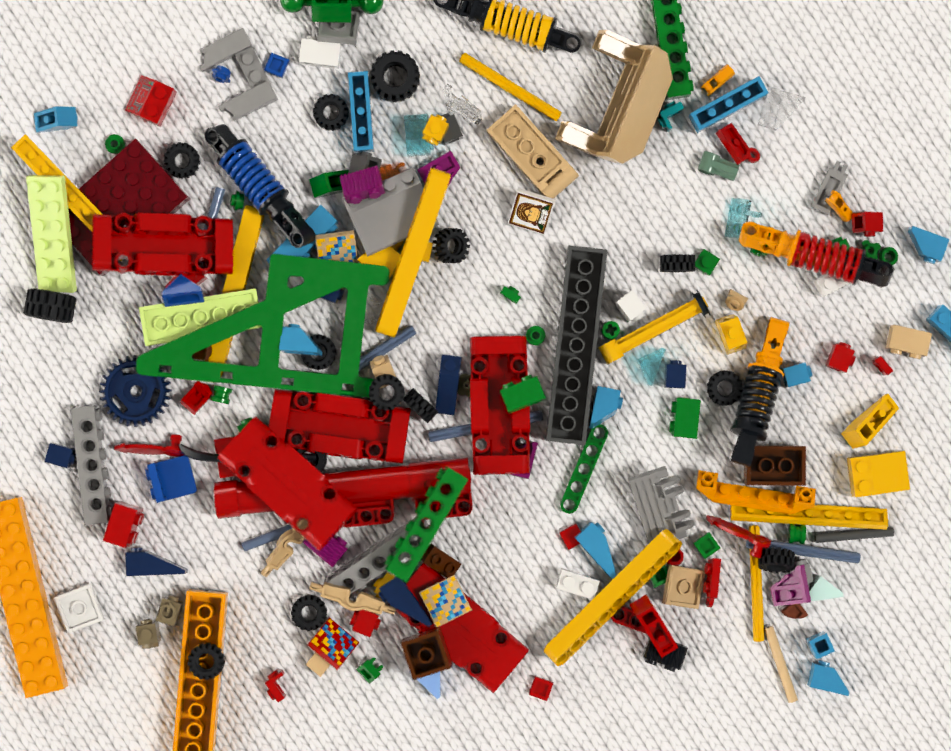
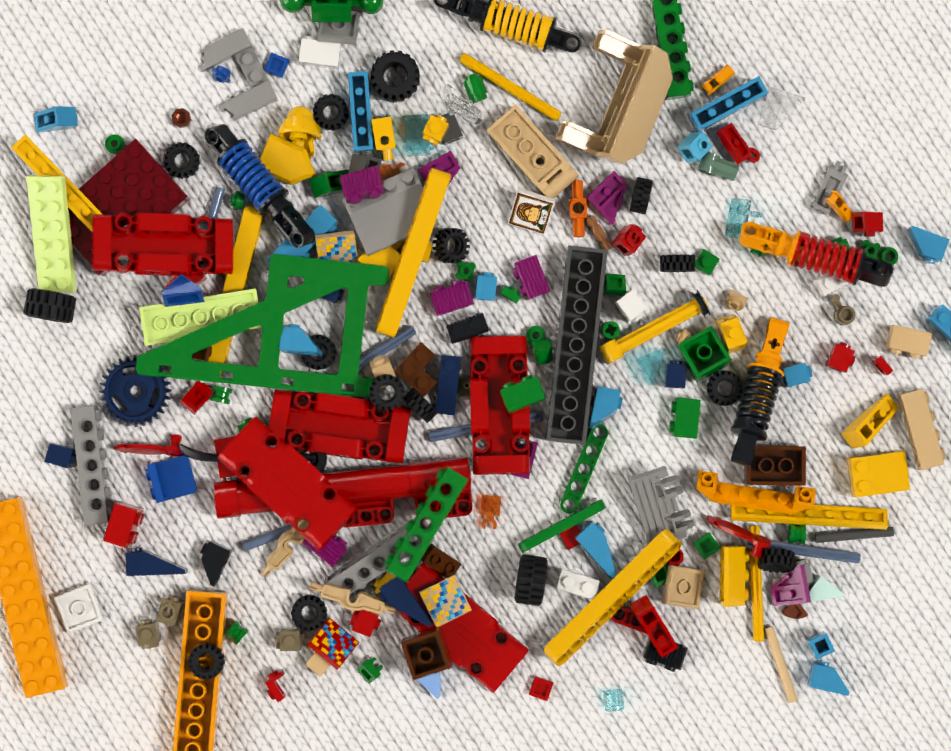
(151, 100): red slope -> none
(181, 118): none -> copper tile
(214, 560): none -> black slope
(236, 632): none -> green wheel
(287, 160): none -> yellow tile
(290, 640): none -> dark tan brick
(301, 129): none -> yellow head
(384, 127): none -> yellow torso
(412, 369): none -> reddish brown brick
(451, 298): none -> magenta brick
(467, 328): none -> black brick
(470, 268): none -> green plate
(475, 88): none -> green brick
(486, 287): none -> dark azure brick
(490, 507): none -> clear orange plate
(531, 277): none -> magenta brick
(531, 580): none -> black tyre
(542, 351): none -> green brick
(562, 525): none -> green beam
(578, 198): none -> orange axle
(598, 232): none -> medium nougat axle
(608, 196): none -> magenta wing
(613, 700): none -> clear light blue brick
(615, 284): none -> green plate
(629, 239): none -> red brick
(641, 195): none -> black tyre
(670, 110): teal bracket -> none
(682, 335): none -> tan plate
(694, 147): none -> medium azure brick
(704, 354): none -> green slope
(711, 585): red hinge -> none
(733, 575): none -> yellow slope
(843, 314): none -> dark tan piece
(920, 429): none -> tan brick

